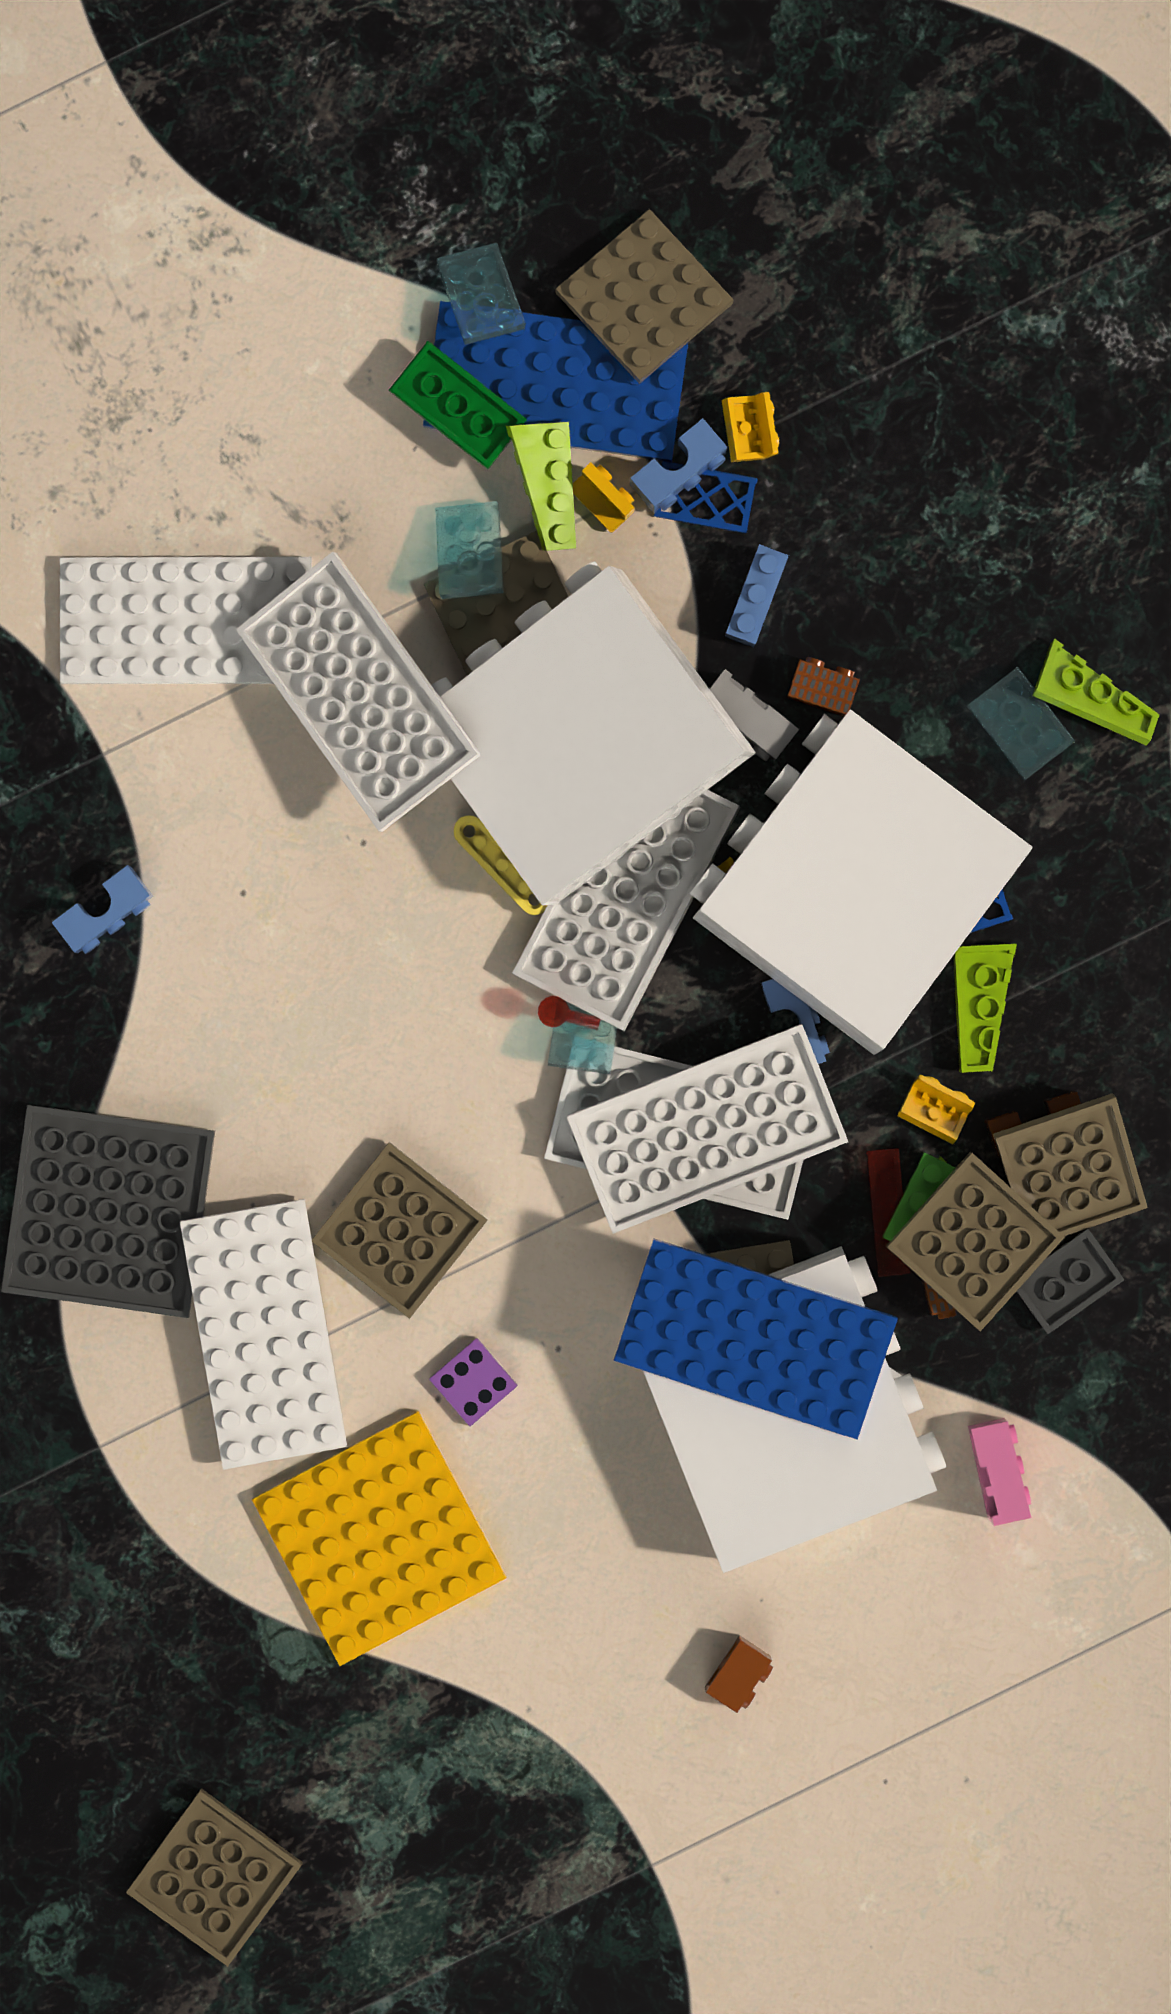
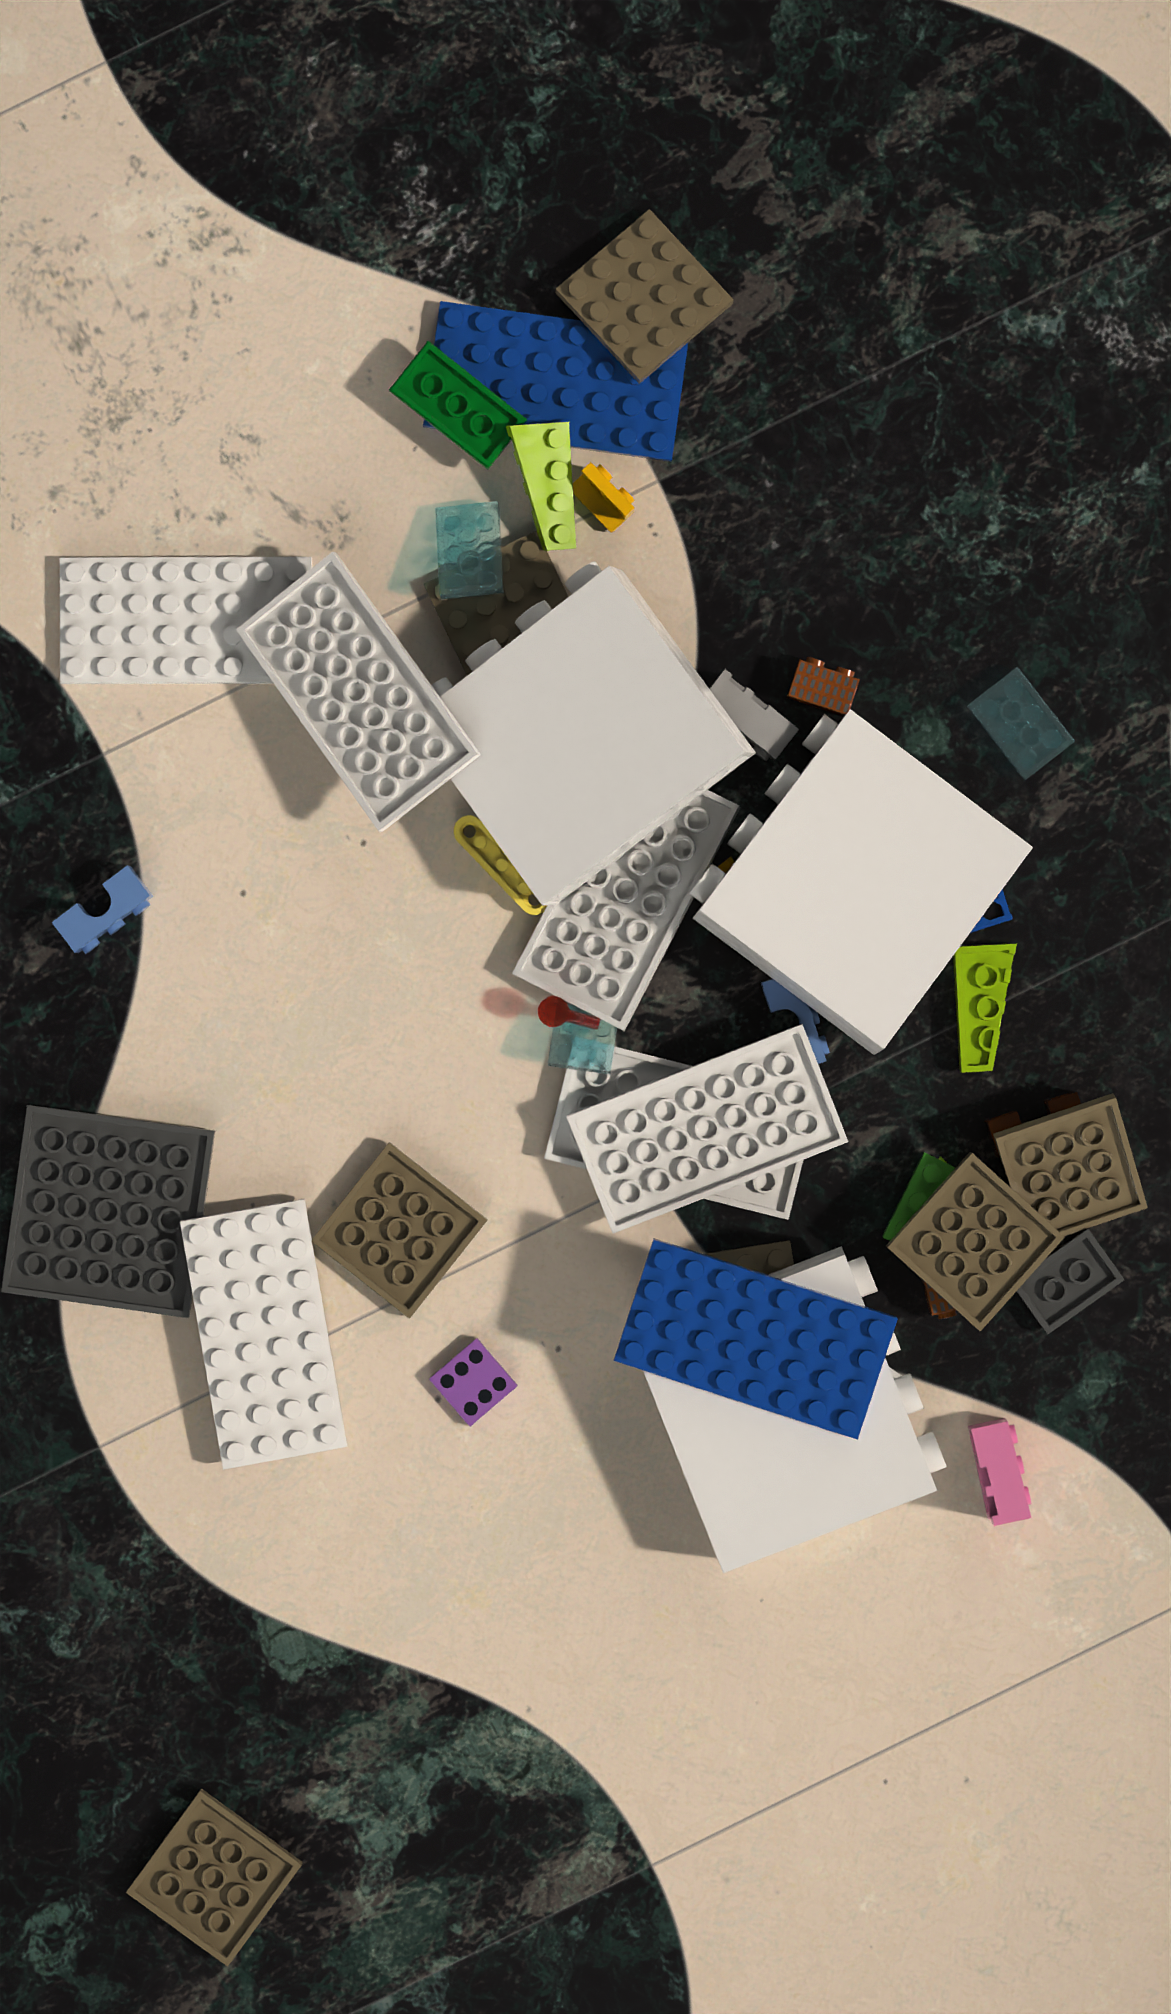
(379, 1538): yellow plate -> none
(481, 293): clear light blue plate -> none
(659, 486): medium blue arch -> none
(716, 521): blue window -> none
(739, 1674): dark orange brick -> none
(750, 427): yellow bracket -> none
(756, 595): medium blue arch -> none
(885, 1195): clear red plate -> none
(936, 1108): yellow bracket -> none
(1080, 690): lime wing -> none

